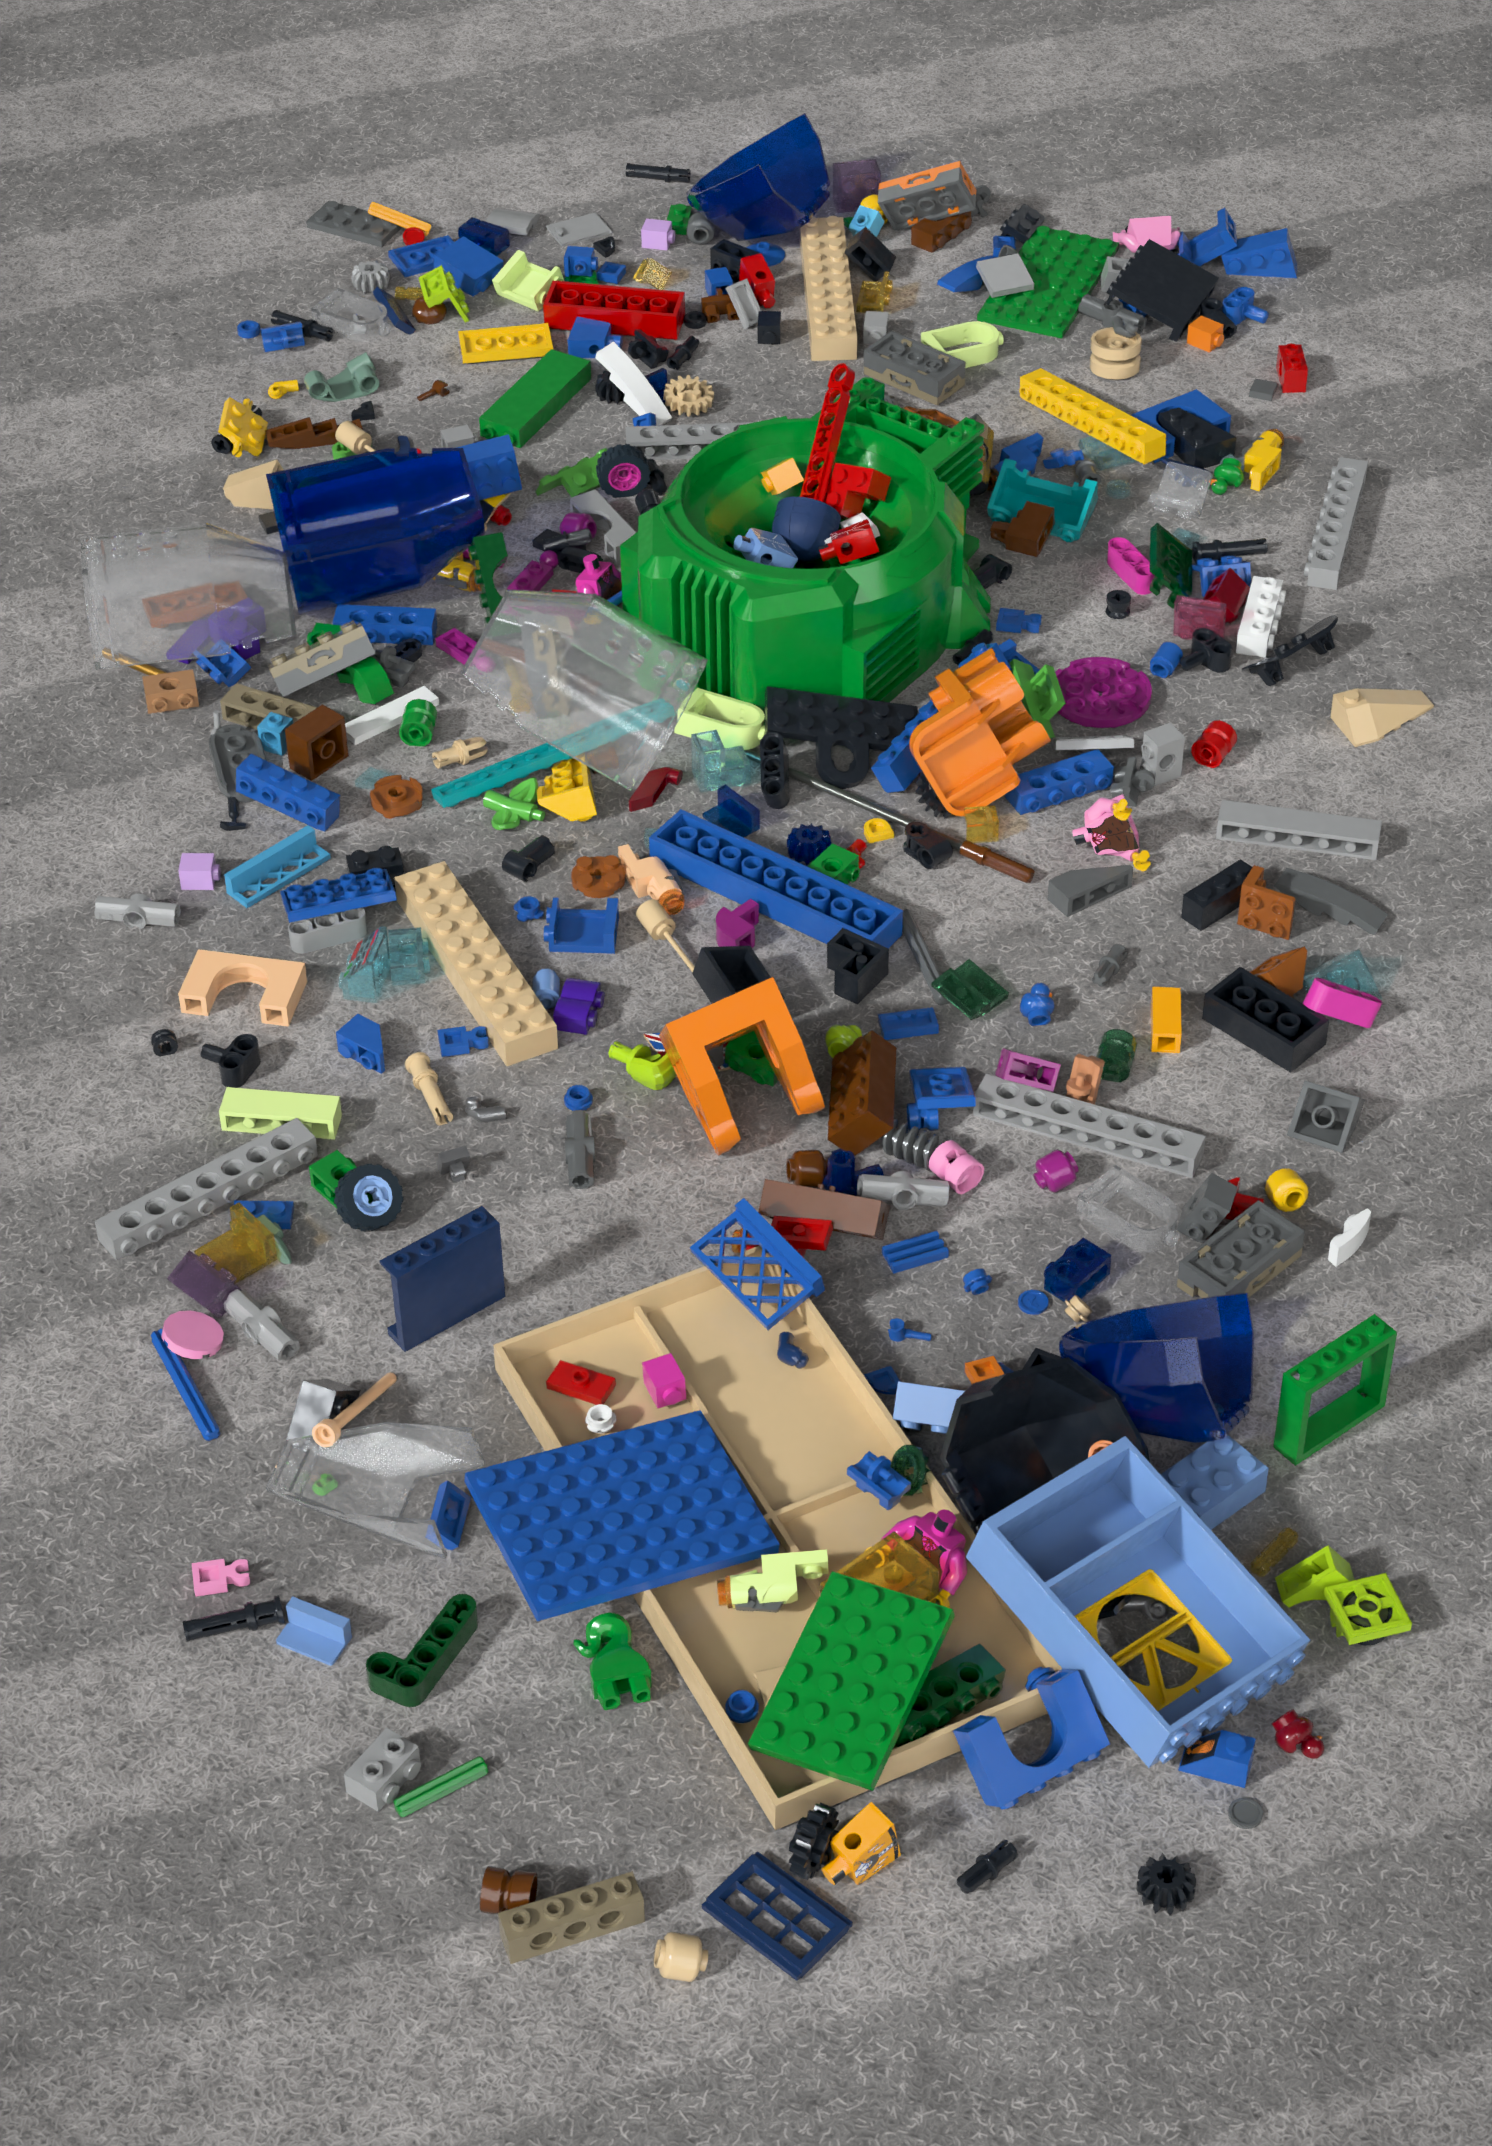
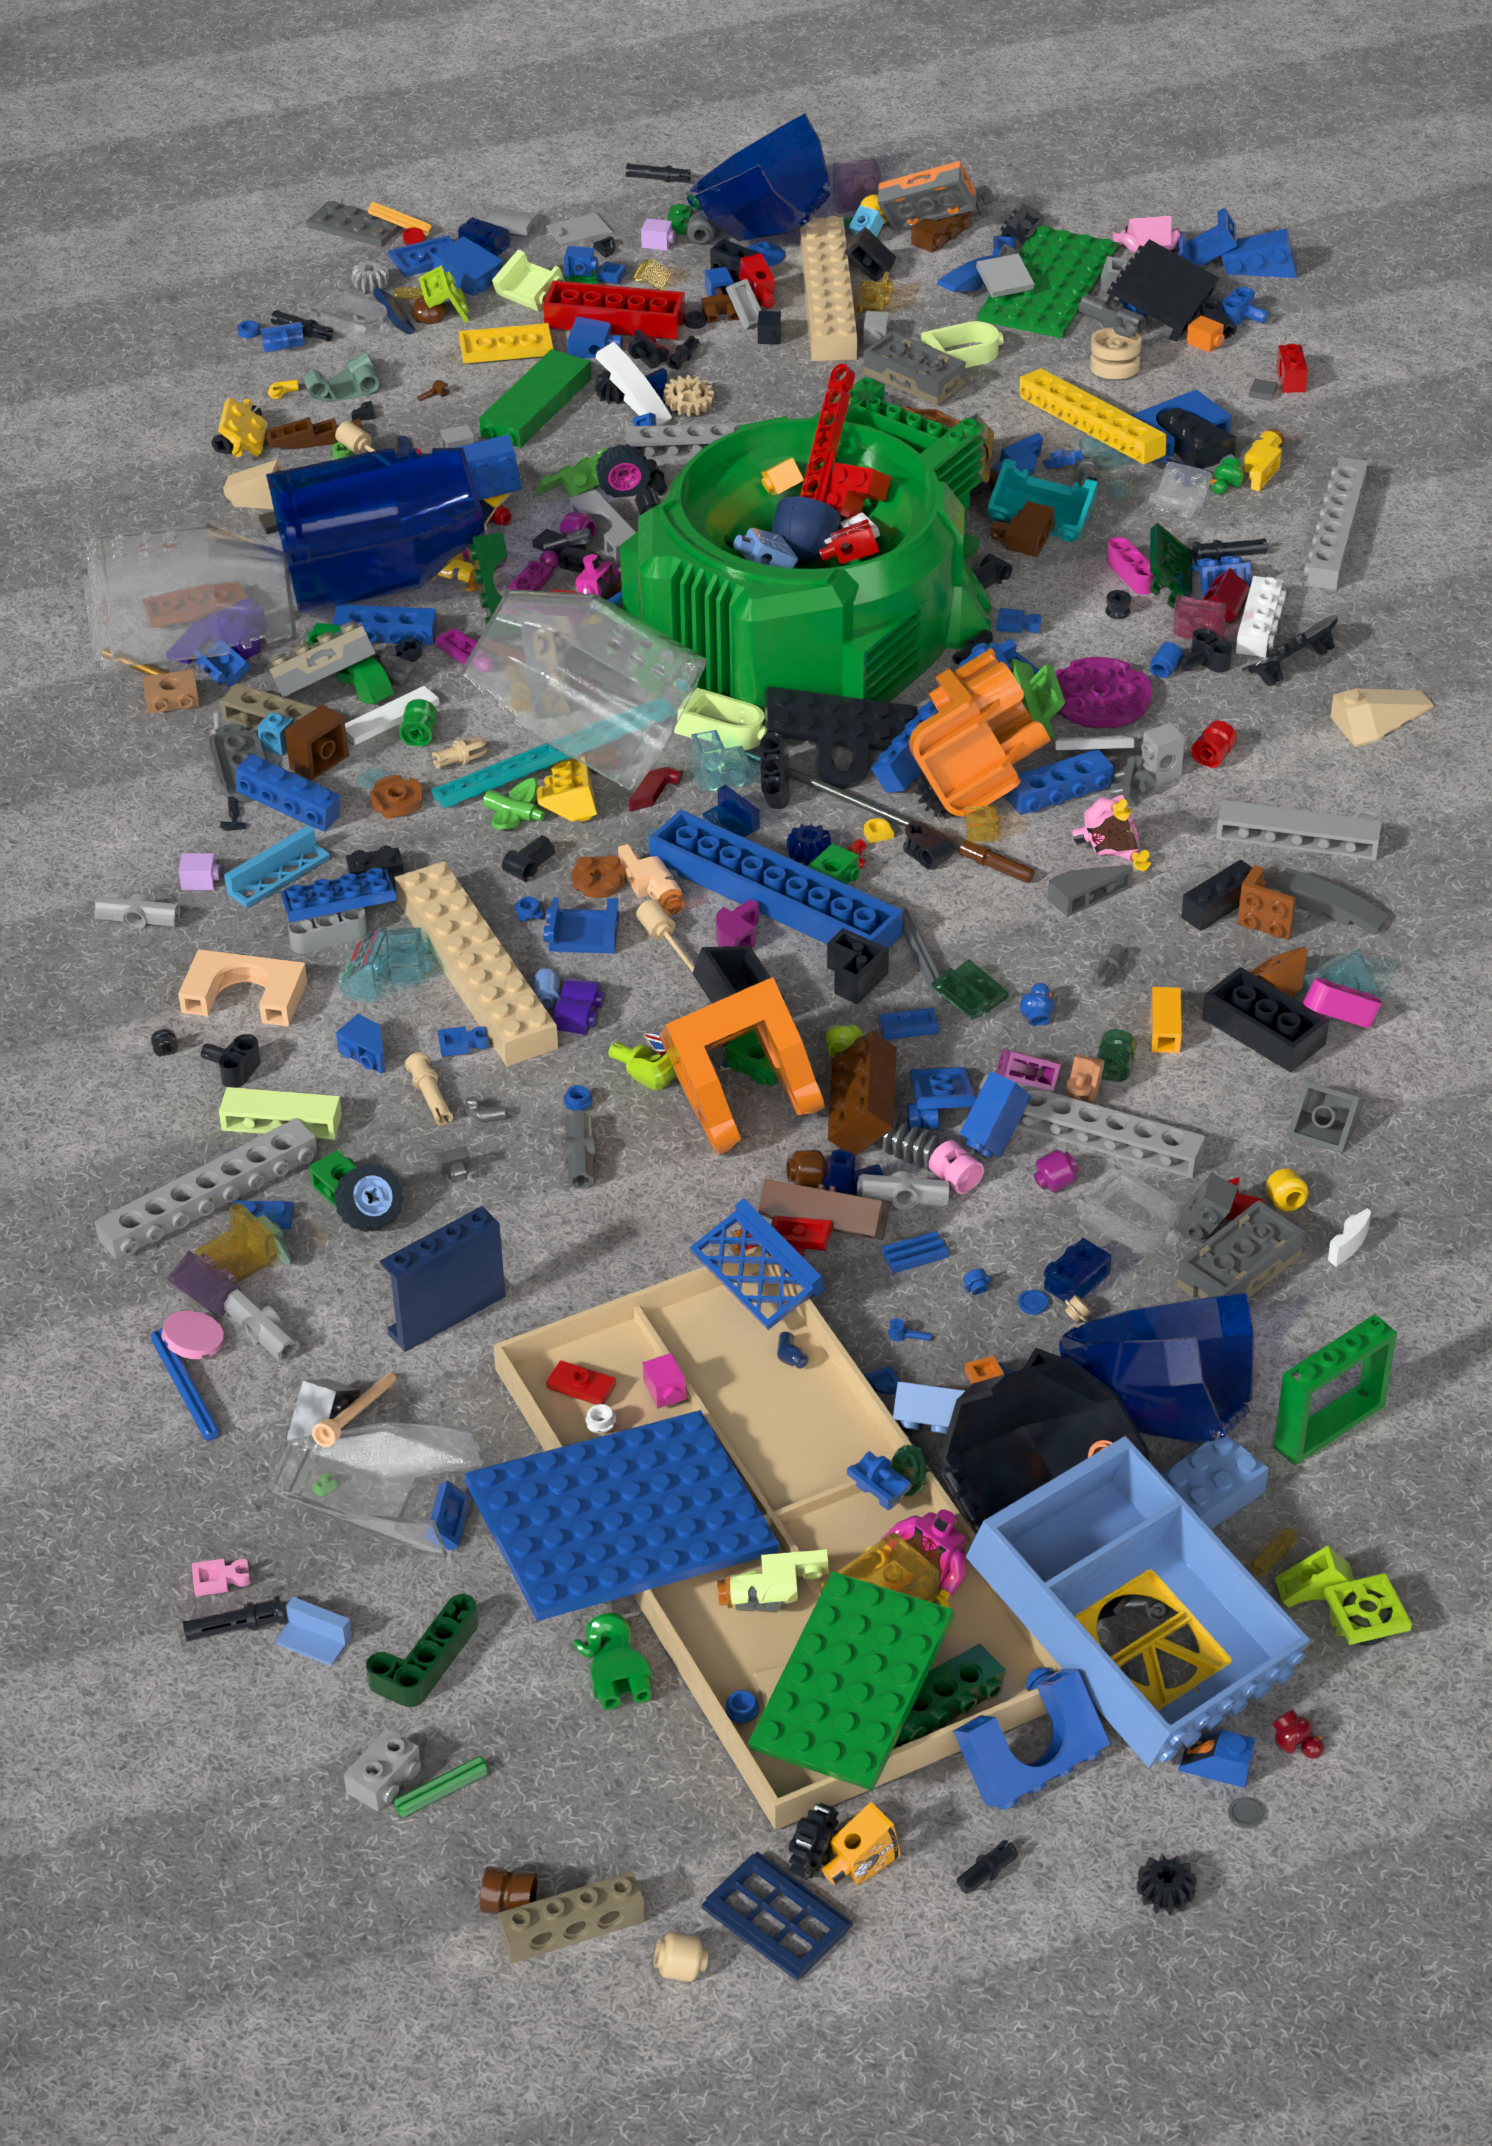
(995, 1115): none -> blue brick
(1186, 537): clear light blue tile -> none

